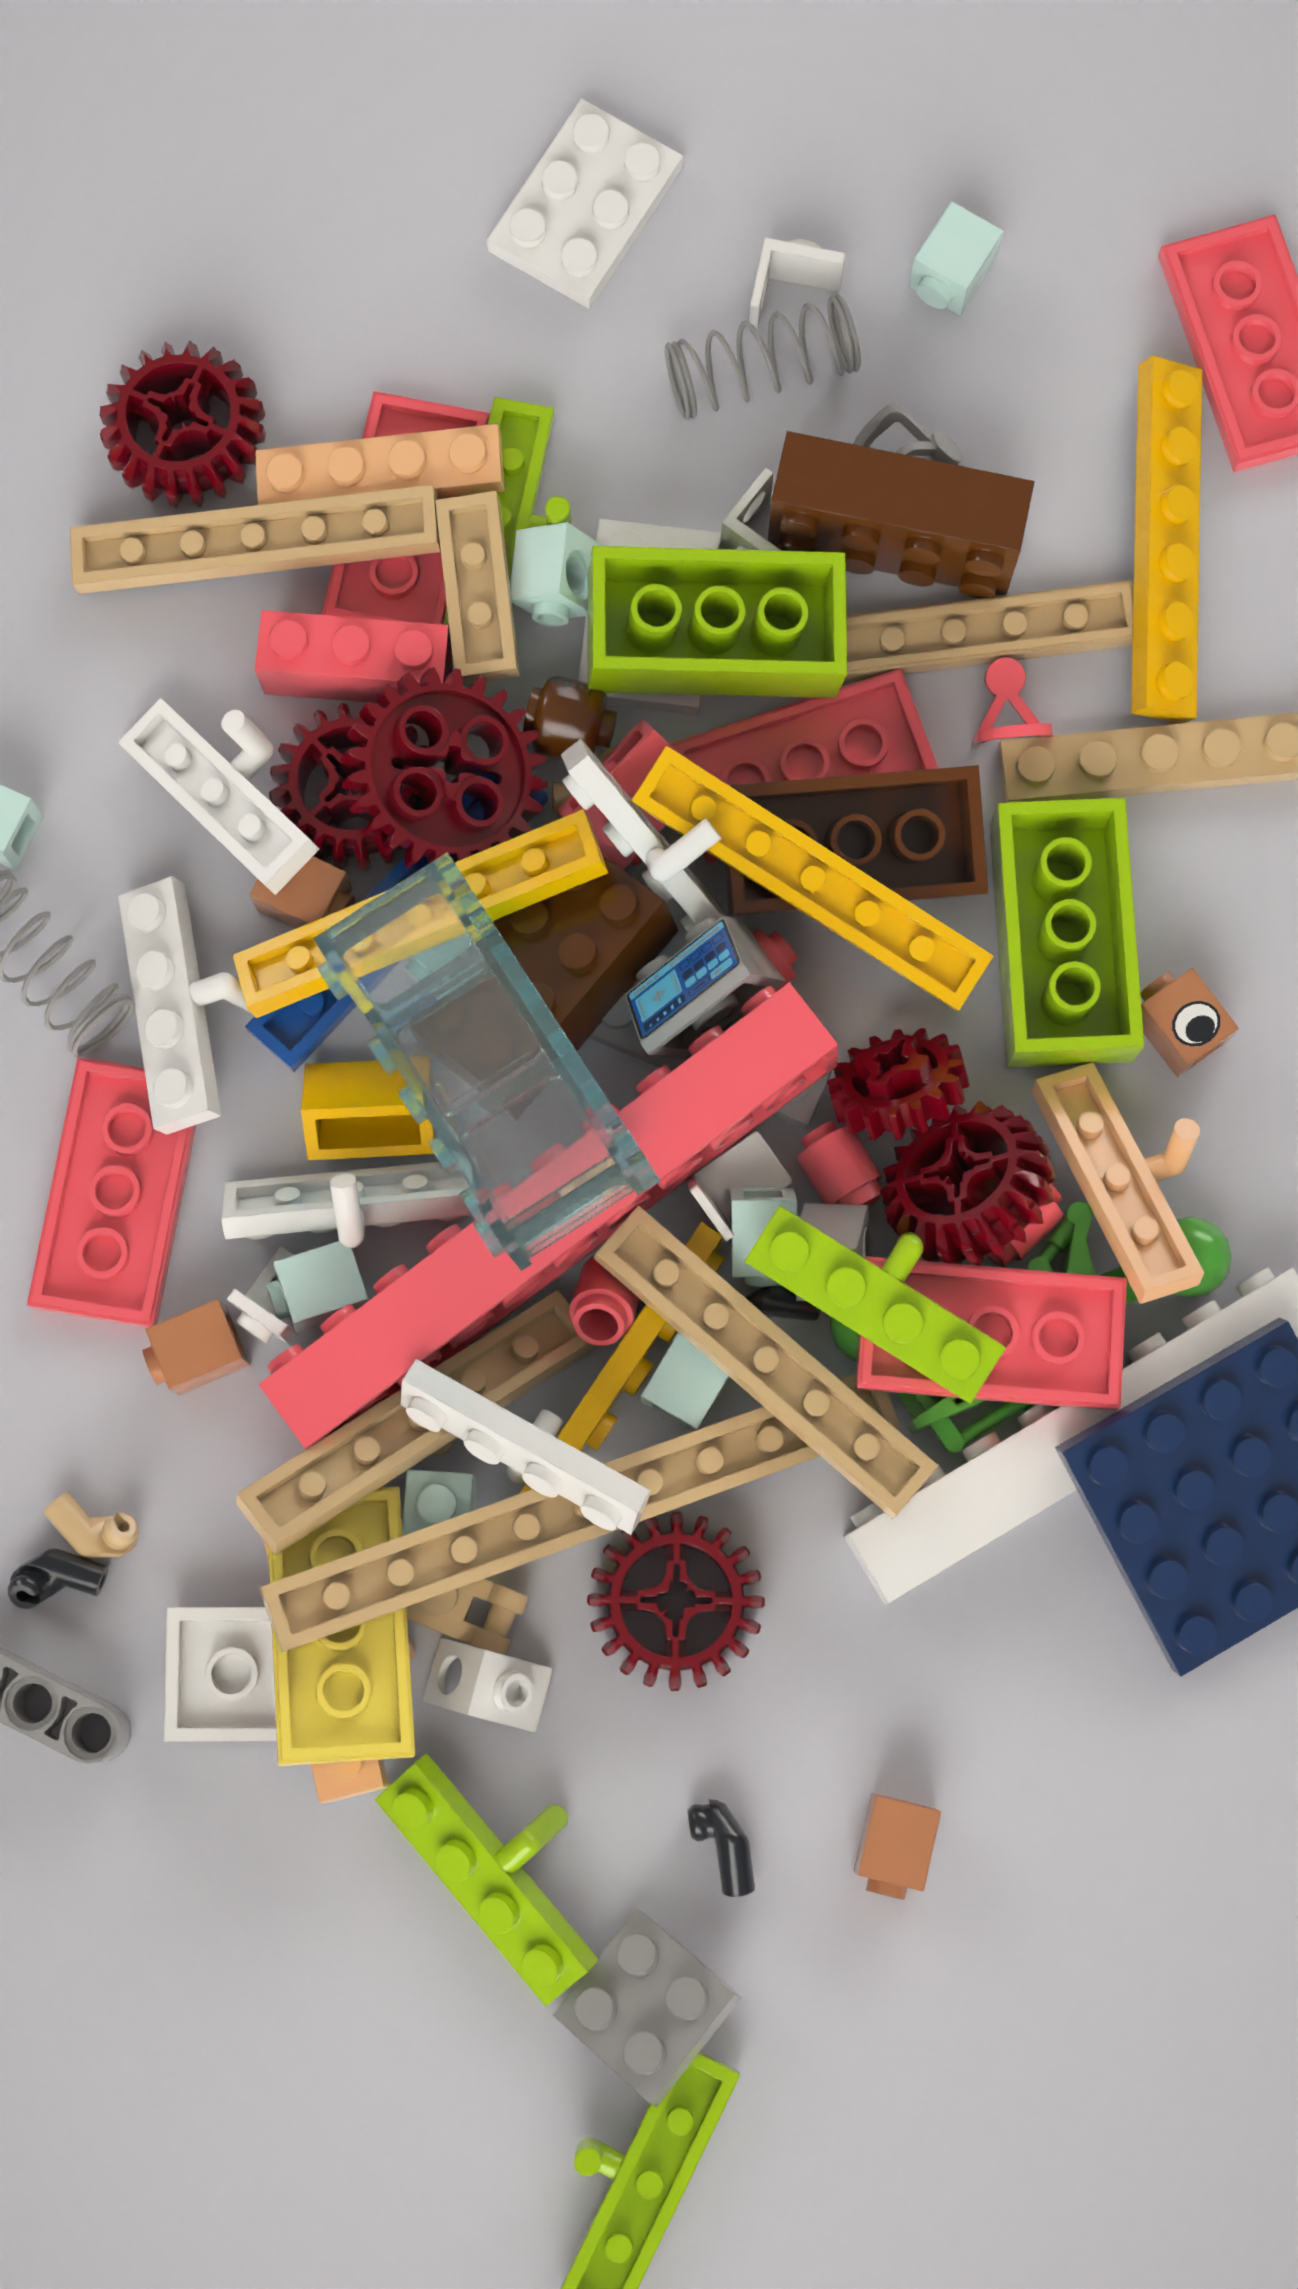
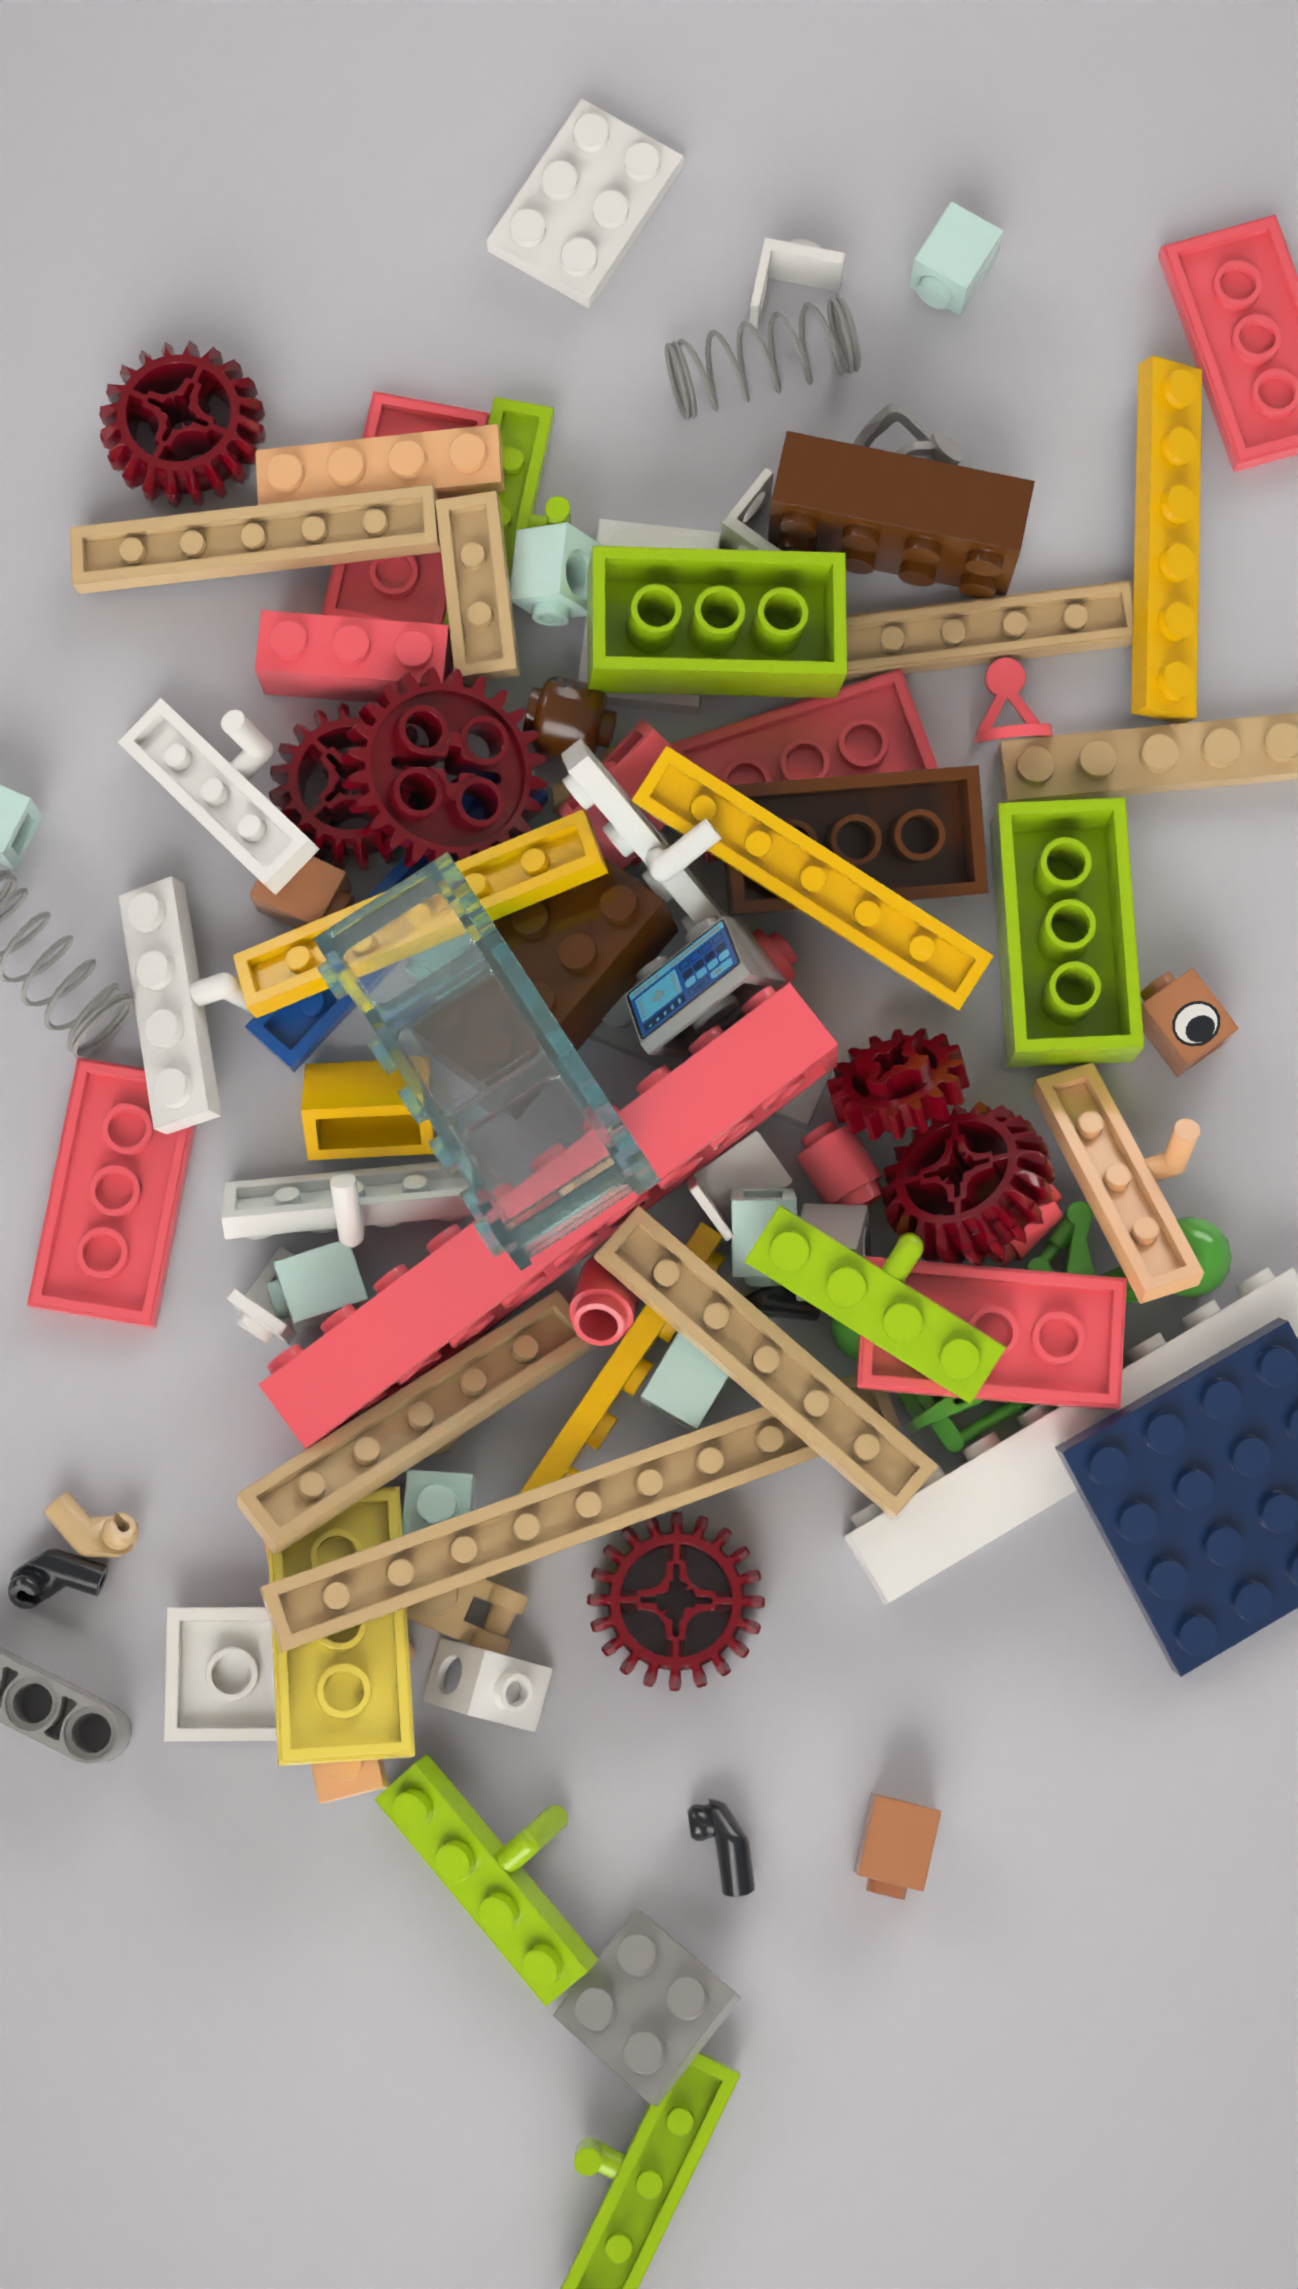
(194, 1348): nougat brick -> none
(527, 1449): white plate -> none

